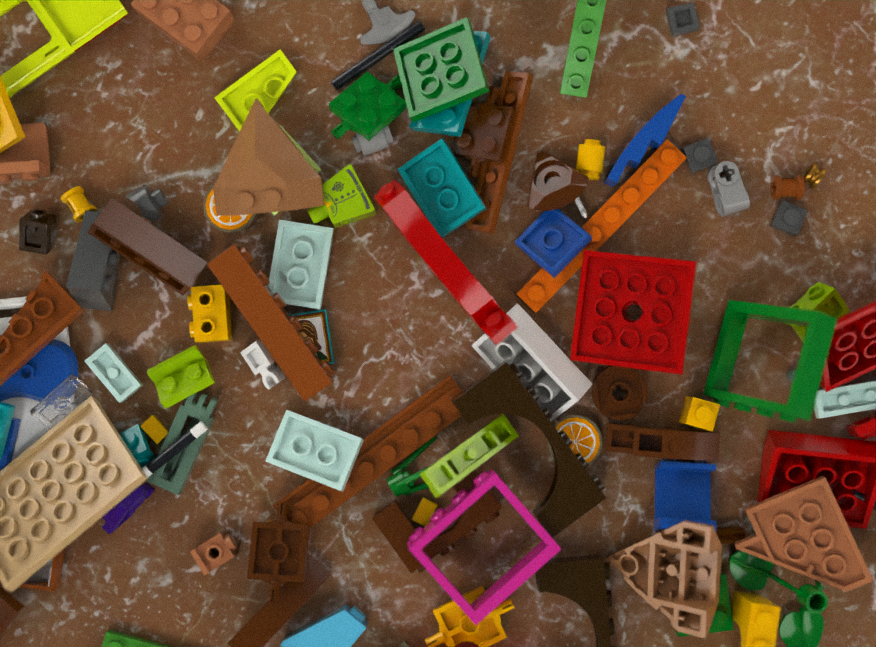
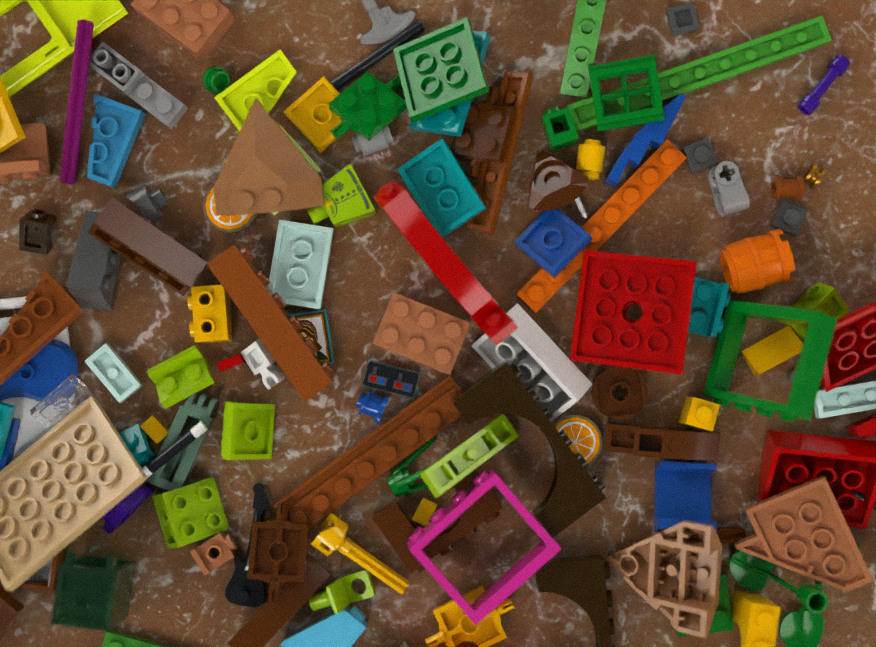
(76, 101): none -> magenta axle
(77, 203): yellow bush -> none
(92, 592): none -> clear green container
(113, 139): none -> dark azure wing
(137, 85): none -> light grey slope
(190, 513): none -> lime bracket
(216, 79): none -> green plate
(230, 363): none -> red piece
(240, 589): none -> black piece
(247, 431): none -> lime bracket
(312, 114): none -> yellow tile
(314, 450): light aqua plate -> none
(333, 538): none -> yellow piece
(341, 594): none -> lime bracket
(372, 405): none -> blue brick
(391, 379): none -> tile
(421, 333): none -> nougat brick
(563, 118): none -> green brick
(621, 69): none -> green piece
(707, 307): none -> teal bracket
(712, 69): none -> bright green plate
(757, 262): none -> orange piece
(772, 350): none -> yellow slope
(836, 68): none -> dark purple bar

